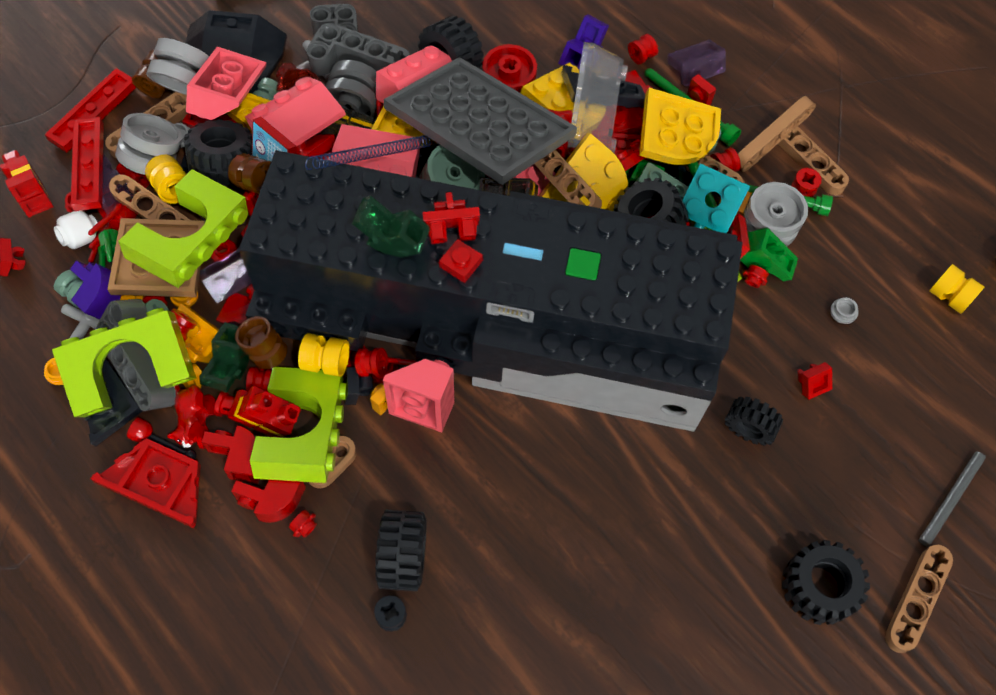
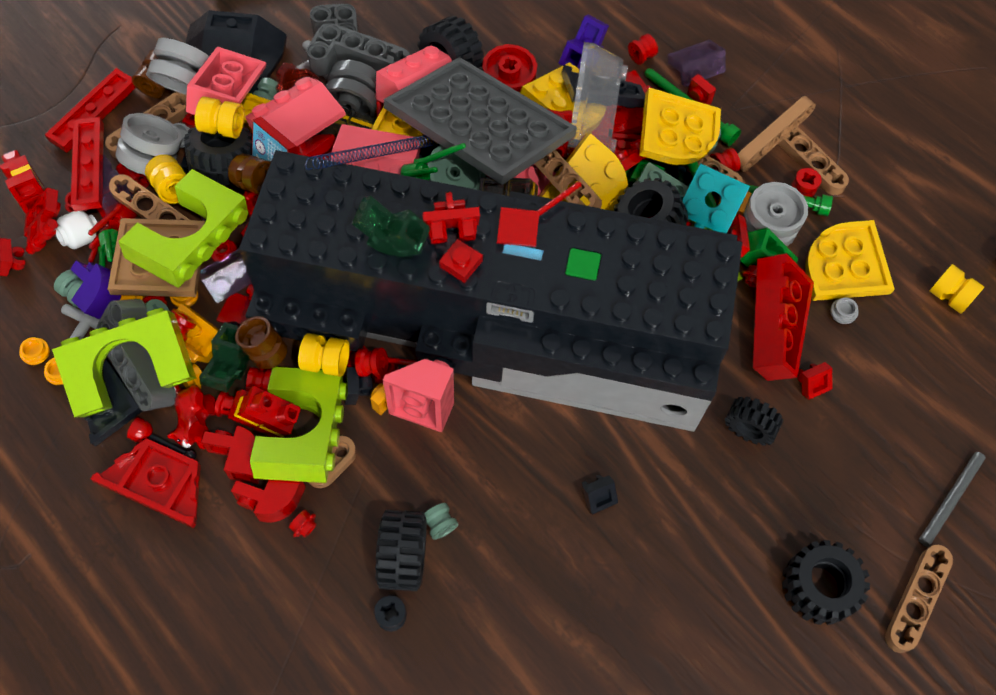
(34, 351): none -> light orange plate
(39, 222): none -> red plate
(216, 116): none -> yellow wheel
(419, 168): none -> green plant
(440, 521): none -> sand green wheel
(521, 226): none -> red piece
(600, 494): none -> black tile
(780, 316): none -> red wedge
(848, 262): none -> yellow plate

